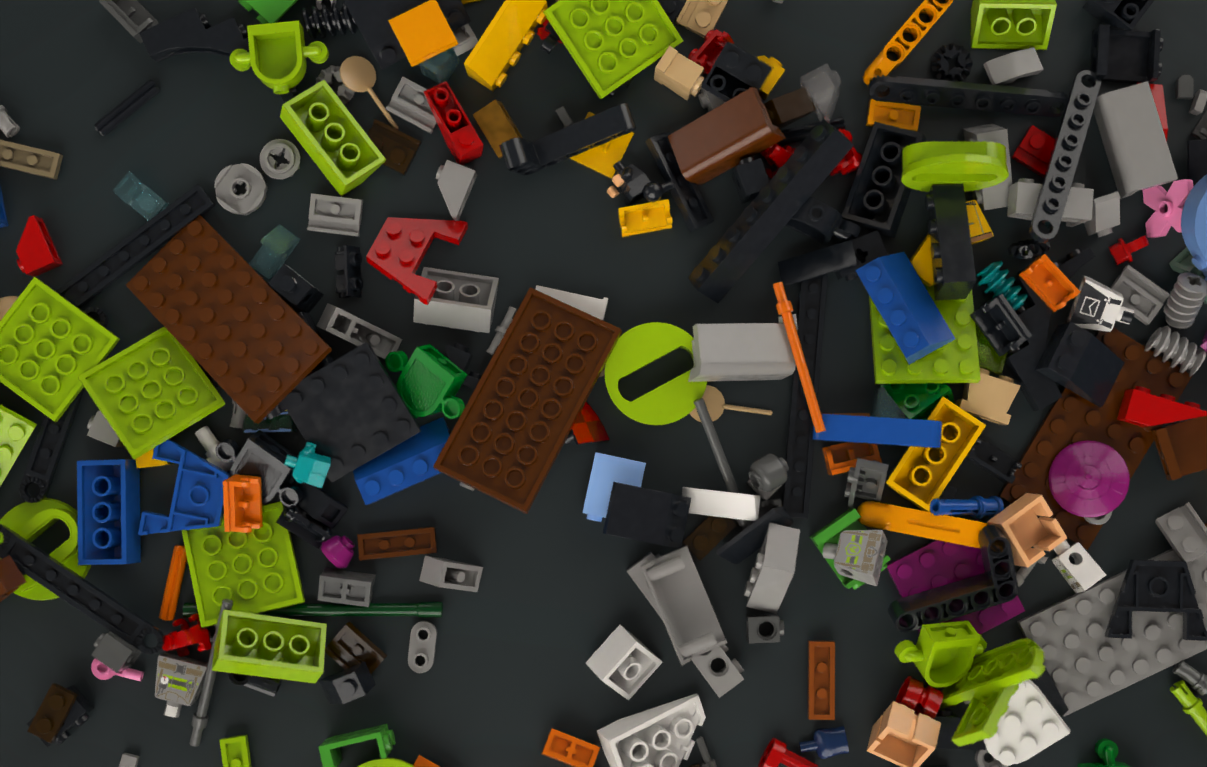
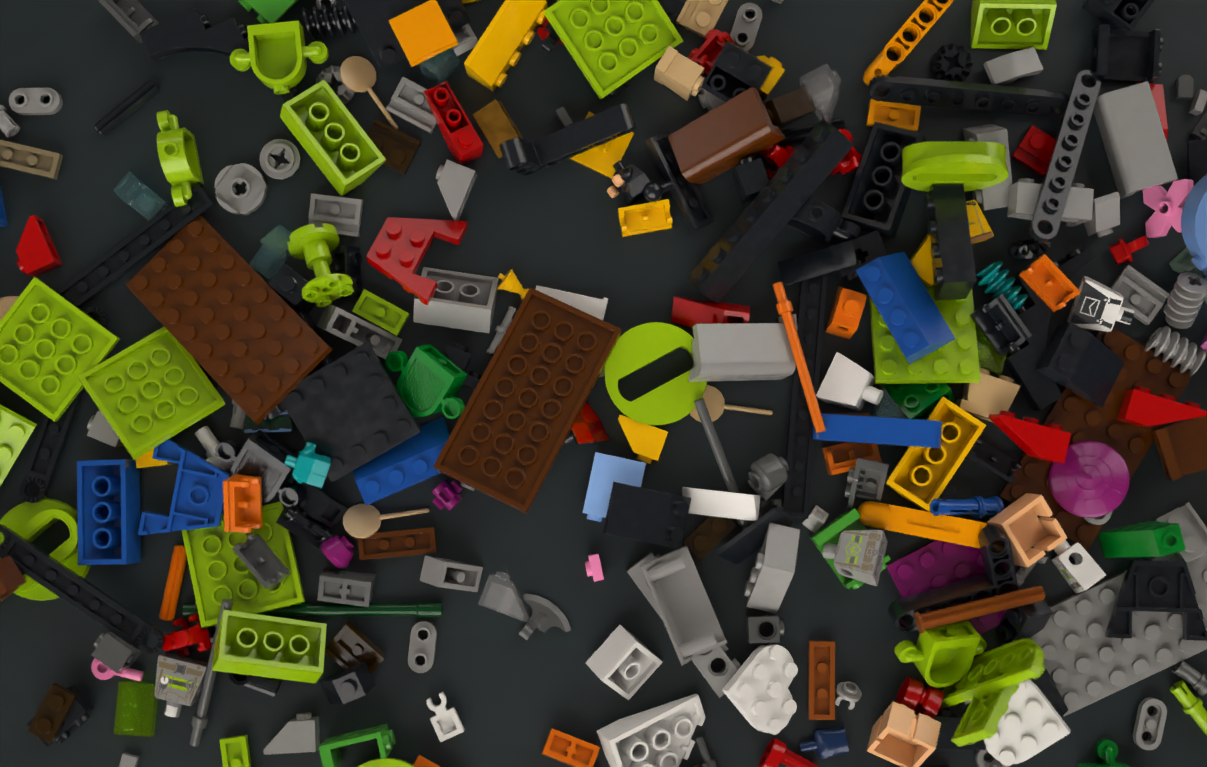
(34, 101): none -> light grey plate
(135, 709): none -> clear neon green plate
(178, 157): none -> lime piece
(262, 561): none -> dark grey hinge
(297, 736): none -> light grey slope
(315, 247): none -> lime piece
(365, 520): none -> tan piece
(381, 312): none -> lime plate
(446, 721): none -> white plate
(447, 495): none -> magenta gear
(503, 596): none -> clear slope
(511, 283): none -> yellow piece
(543, 616): none -> dark grey piece
(594, 568): none -> bright pink plate
(643, 438): none -> yellow slope
(696, 311): none -> red slope
(746, 26): none -> light grey plate
(762, 689): none -> white plate
(815, 519): none -> white piece
(846, 312): none -> orange torso
(847, 691): none -> light grey plate
(848, 385): none -> white torso
(979, 608): none -> dark orange axle
(1023, 621): none -> black slope
(1037, 441): none -> red slope
(1142, 540): none -> green slope
(1152, 723): none -> light grey plate

